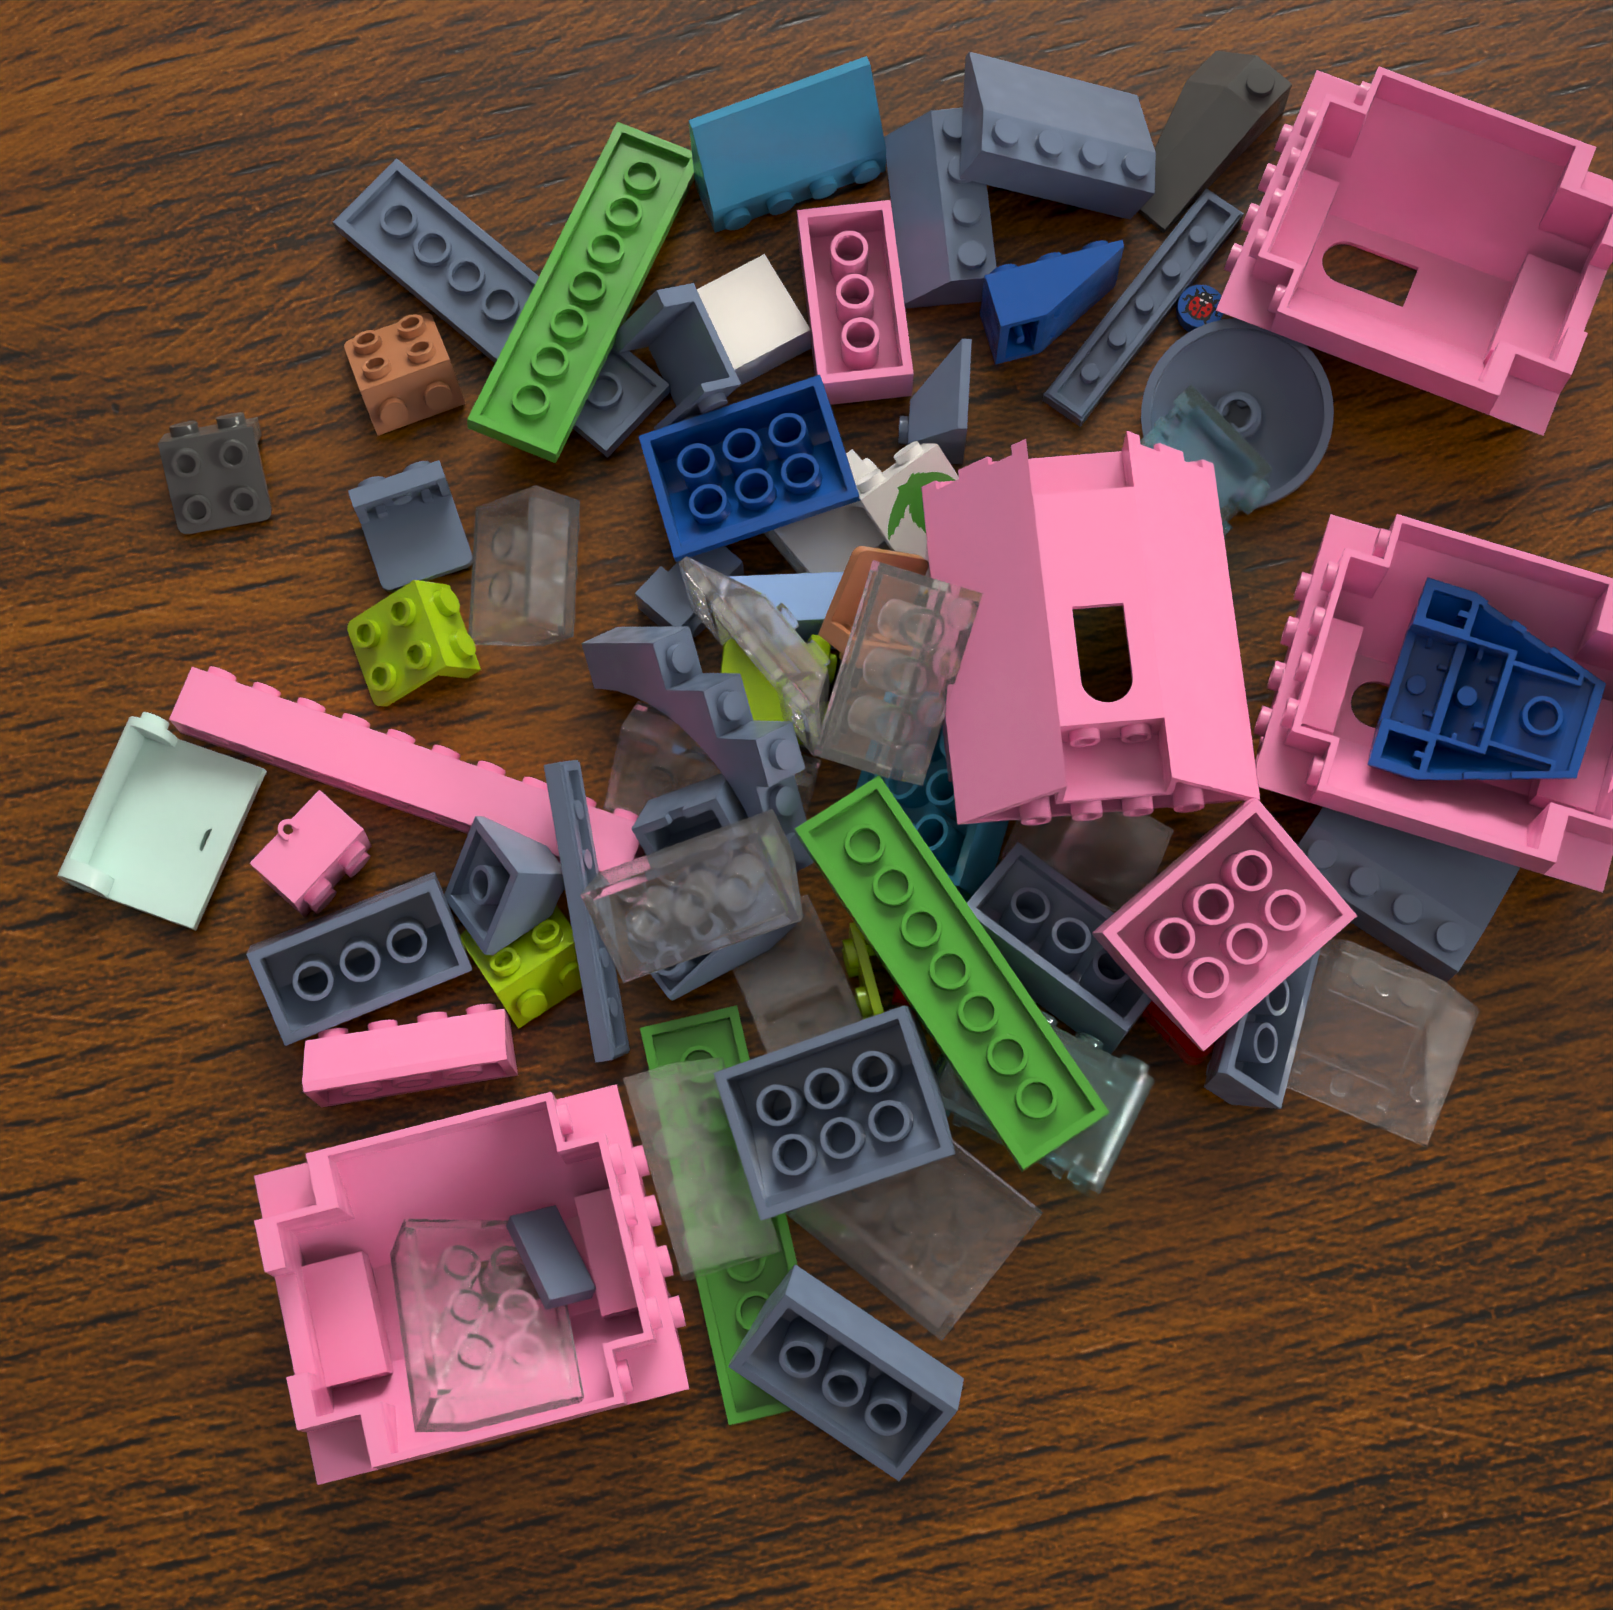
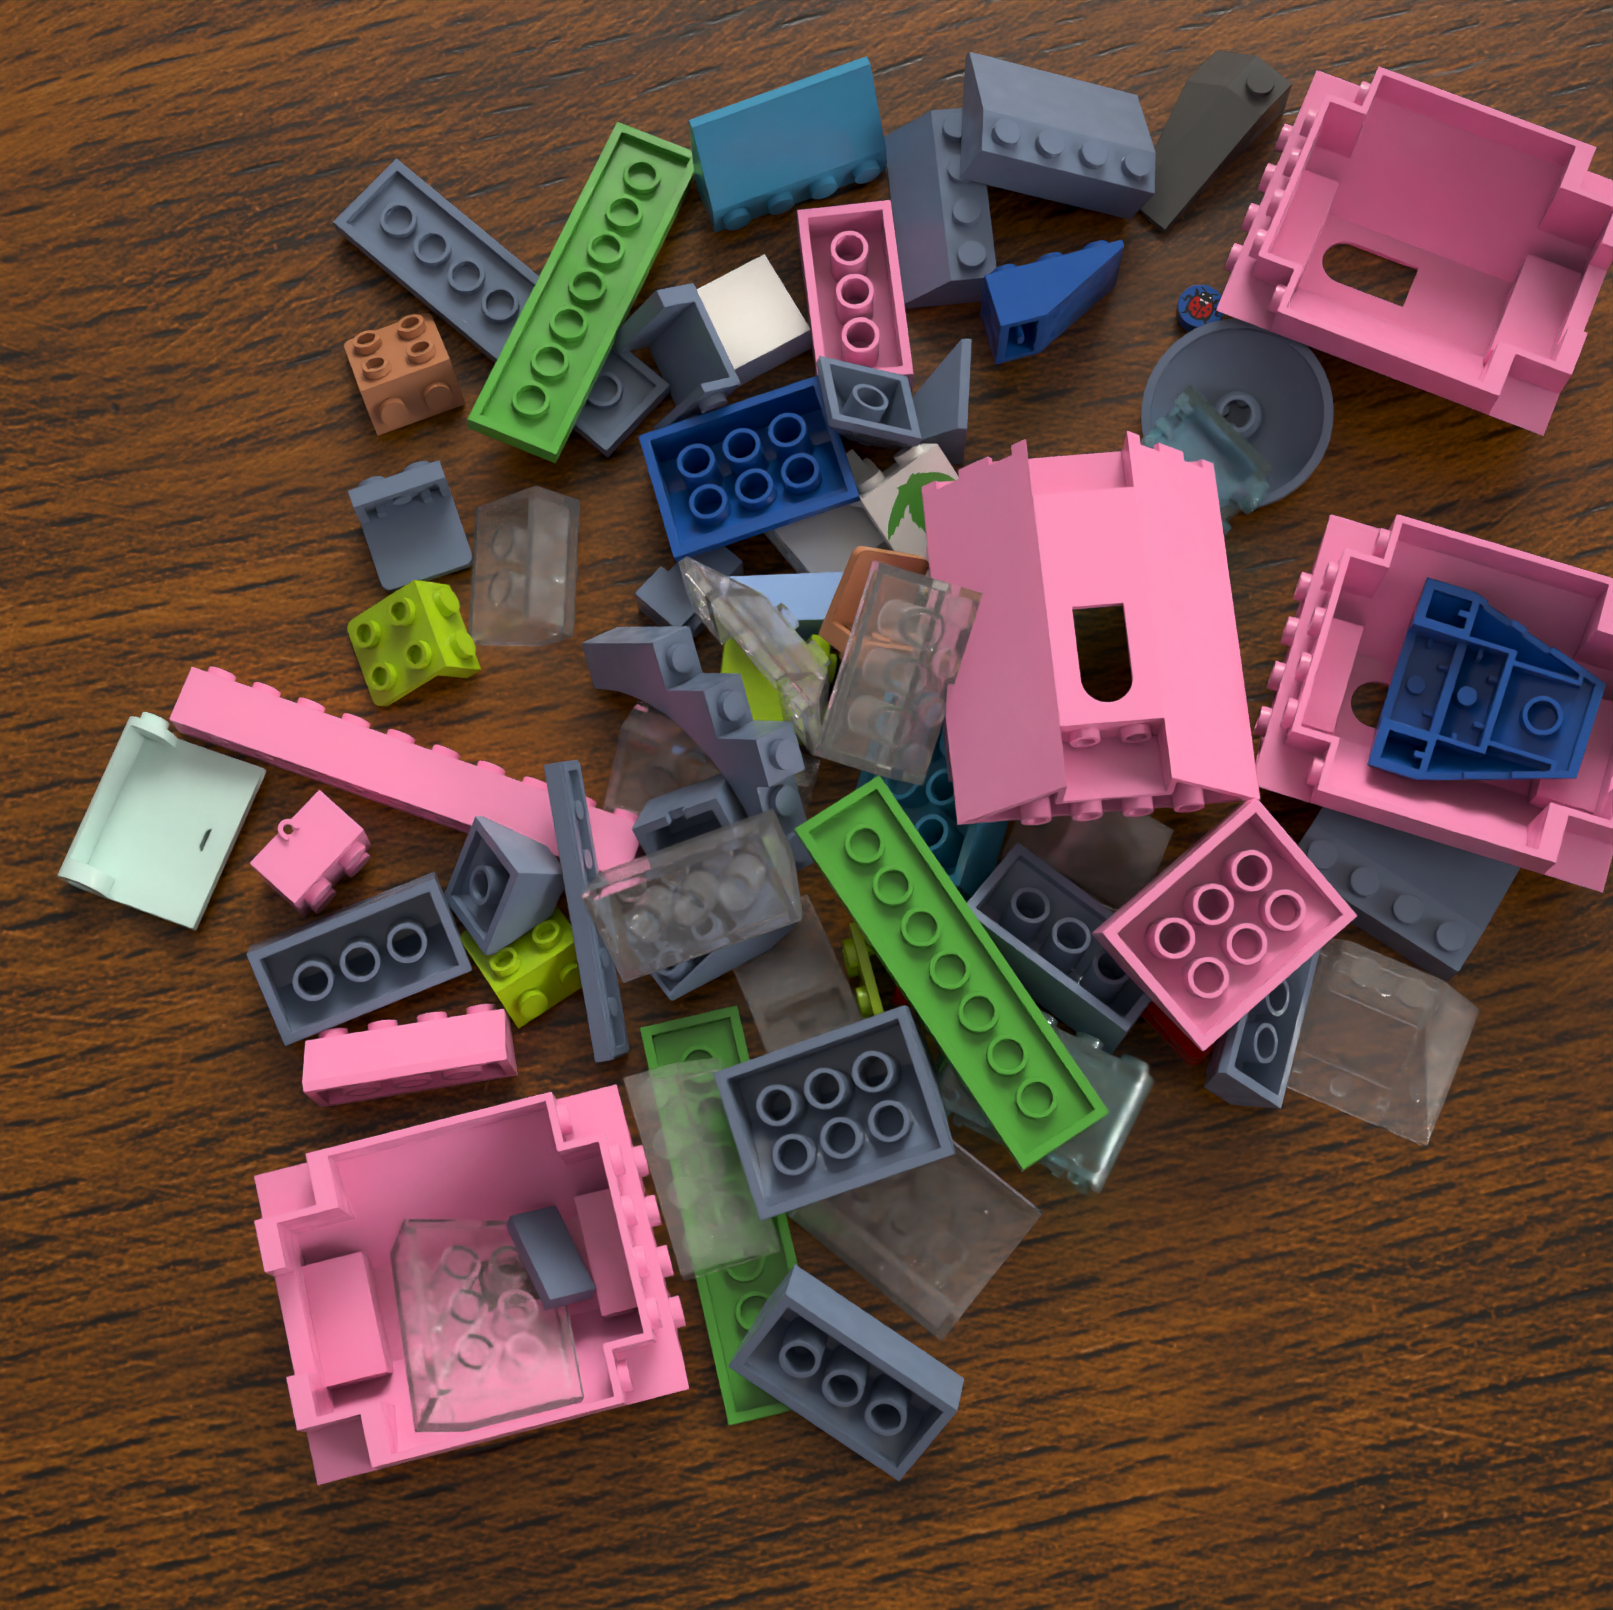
(215, 473): dark grey bracket -> none
(868, 404): none -> sand blue slope
(1142, 307): sand blue tile -> none

